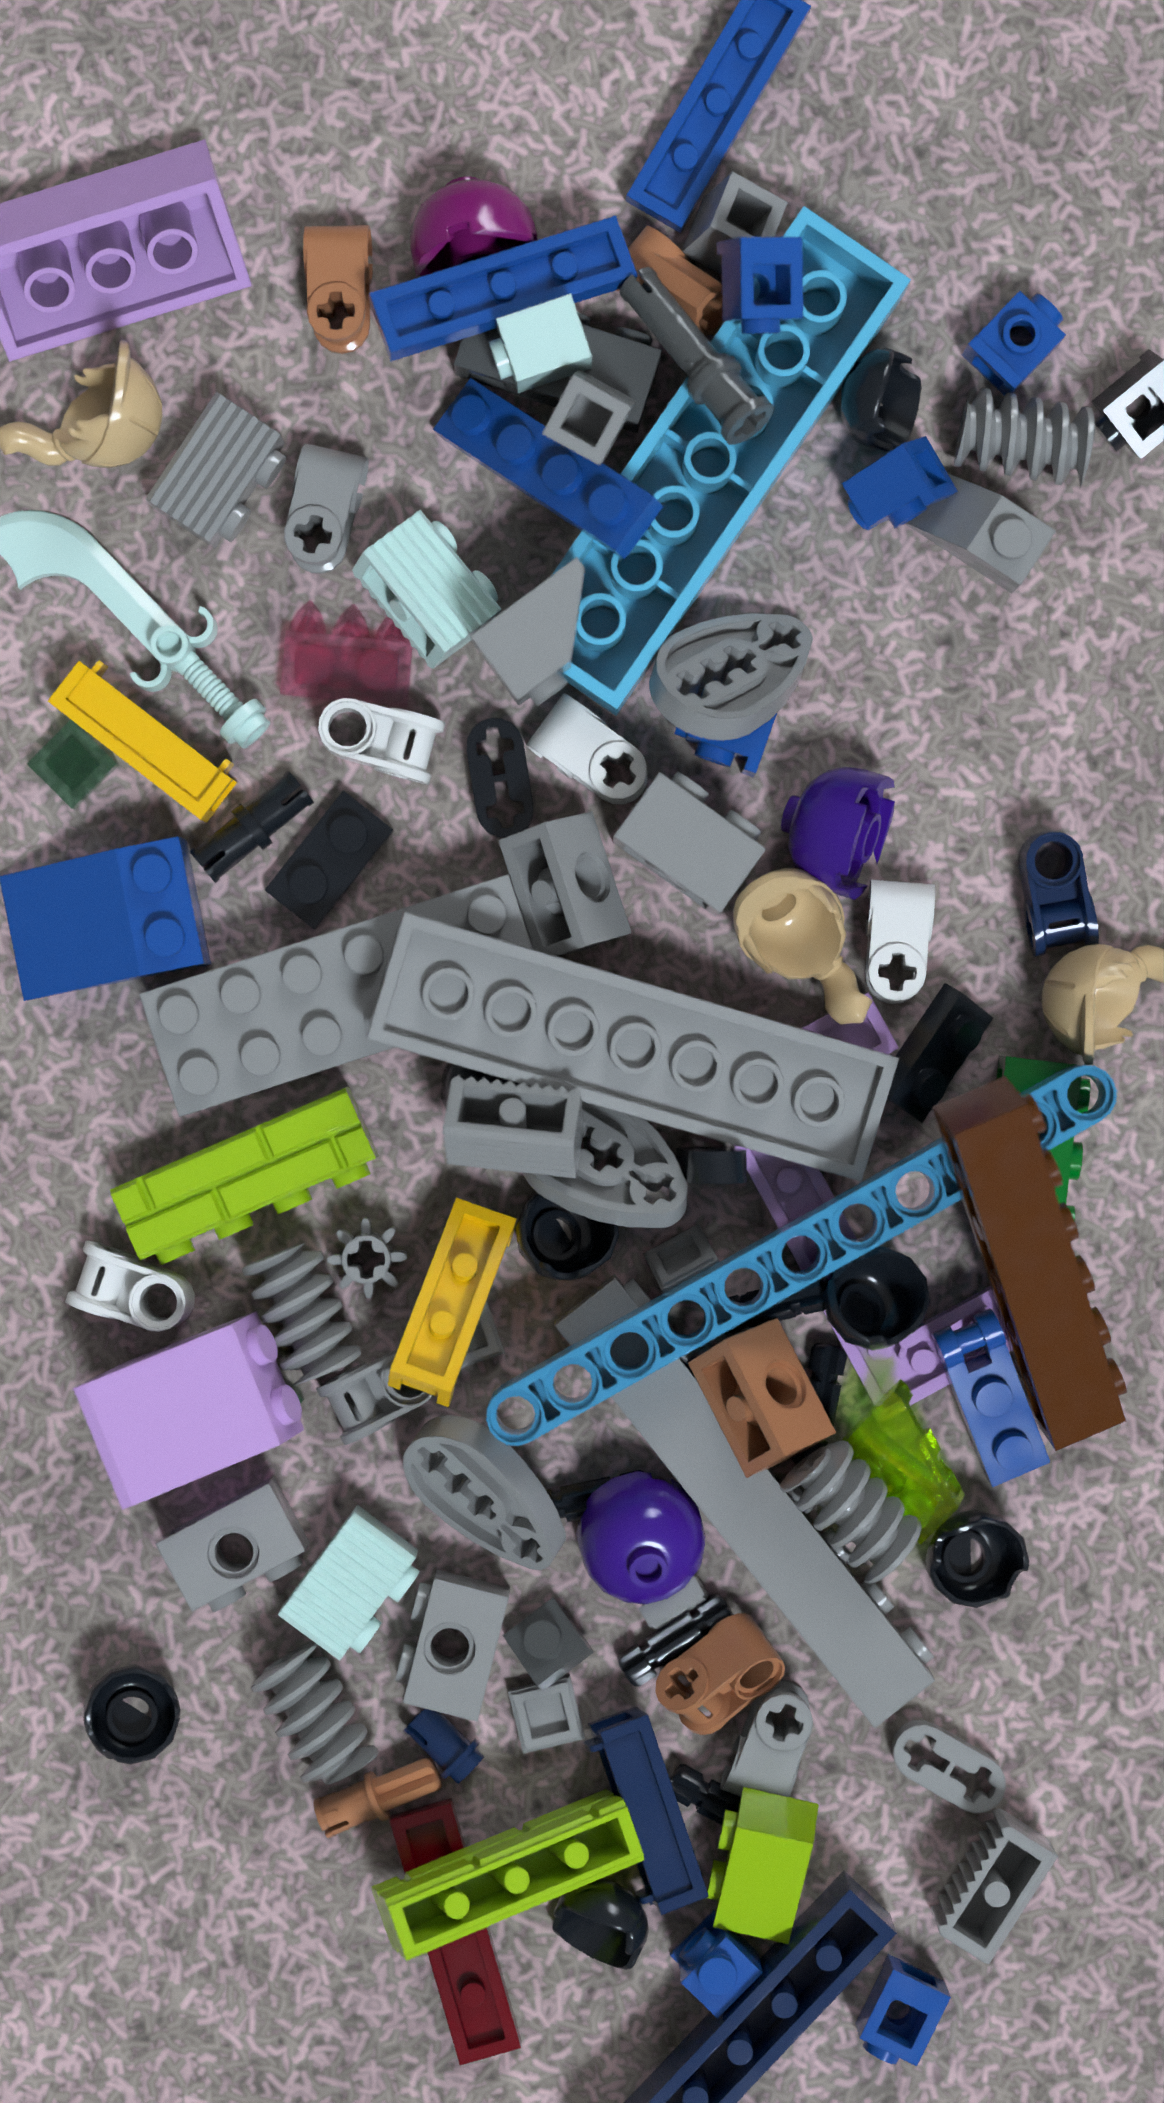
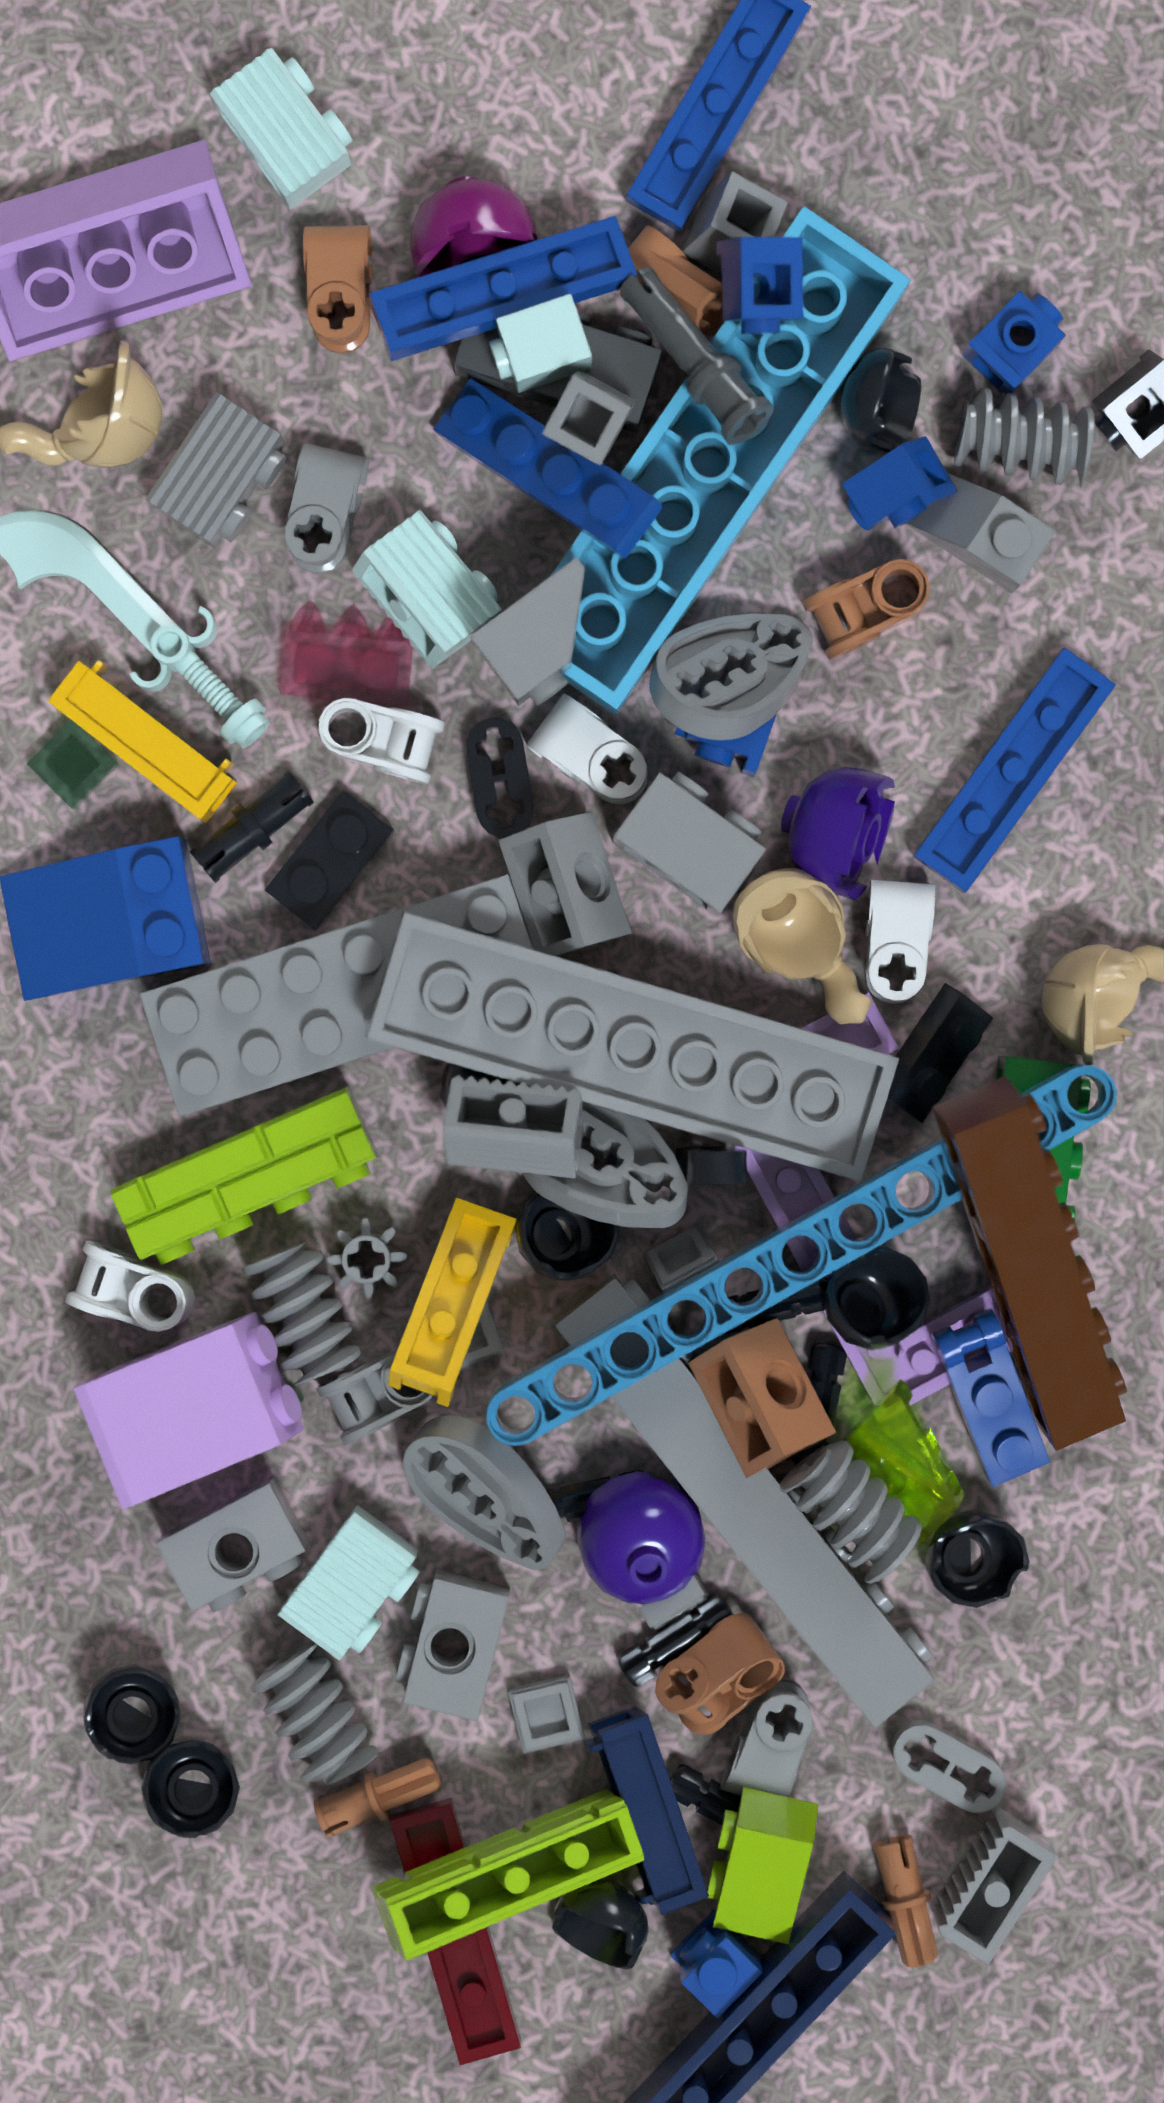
(184, 1805): none -> black hair
(282, 127): none -> light aqua brick
(444, 1744): dark blue pin -> none
(548, 1643): dark grey plate -> none
(864, 607): none -> nougat piece
(905, 2037): blue brick -> none
(906, 1900): none -> nougat axle
(1014, 770): none -> blue plate
(1056, 898): dark blue piece -> none

